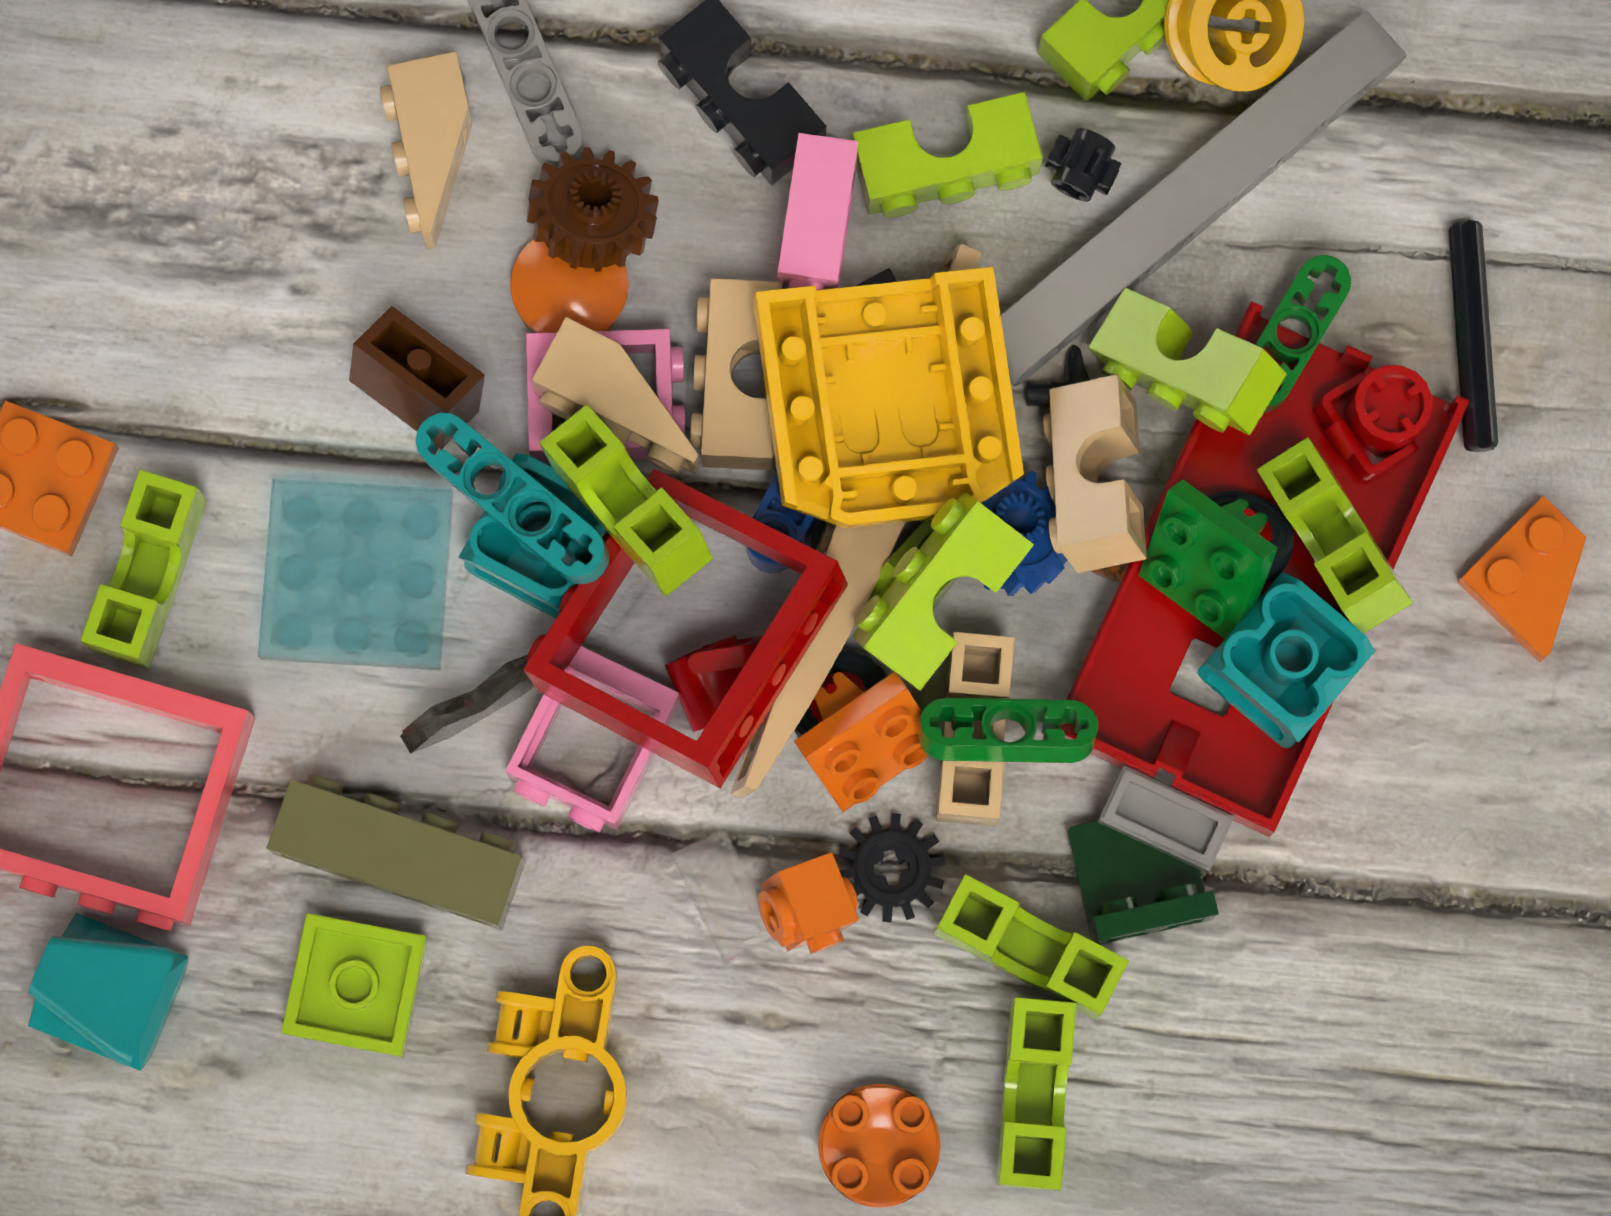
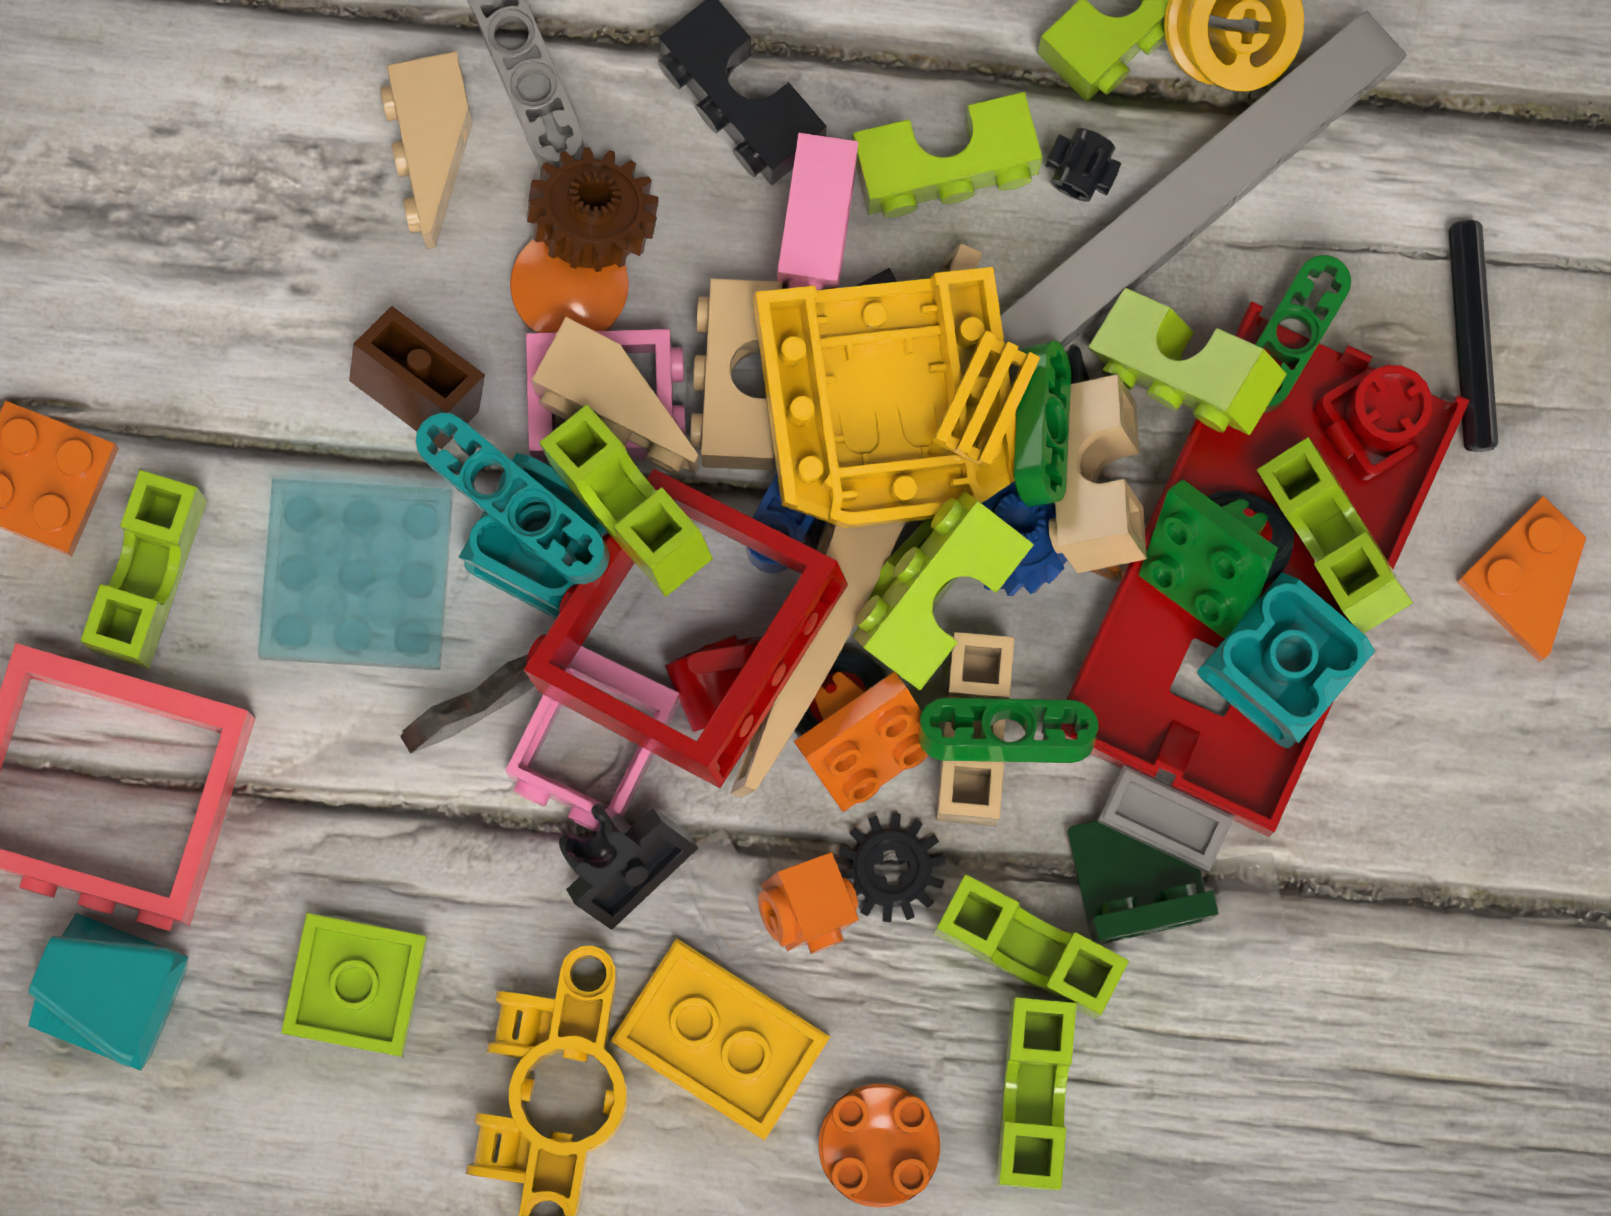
(397, 853): olive brick -> none
(622, 862): none -> black plate
(720, 1039): none -> yellow tile
(1007, 354): none -> yellow tile
(1044, 428): none -> green beam
(1252, 916): none -> clear tile

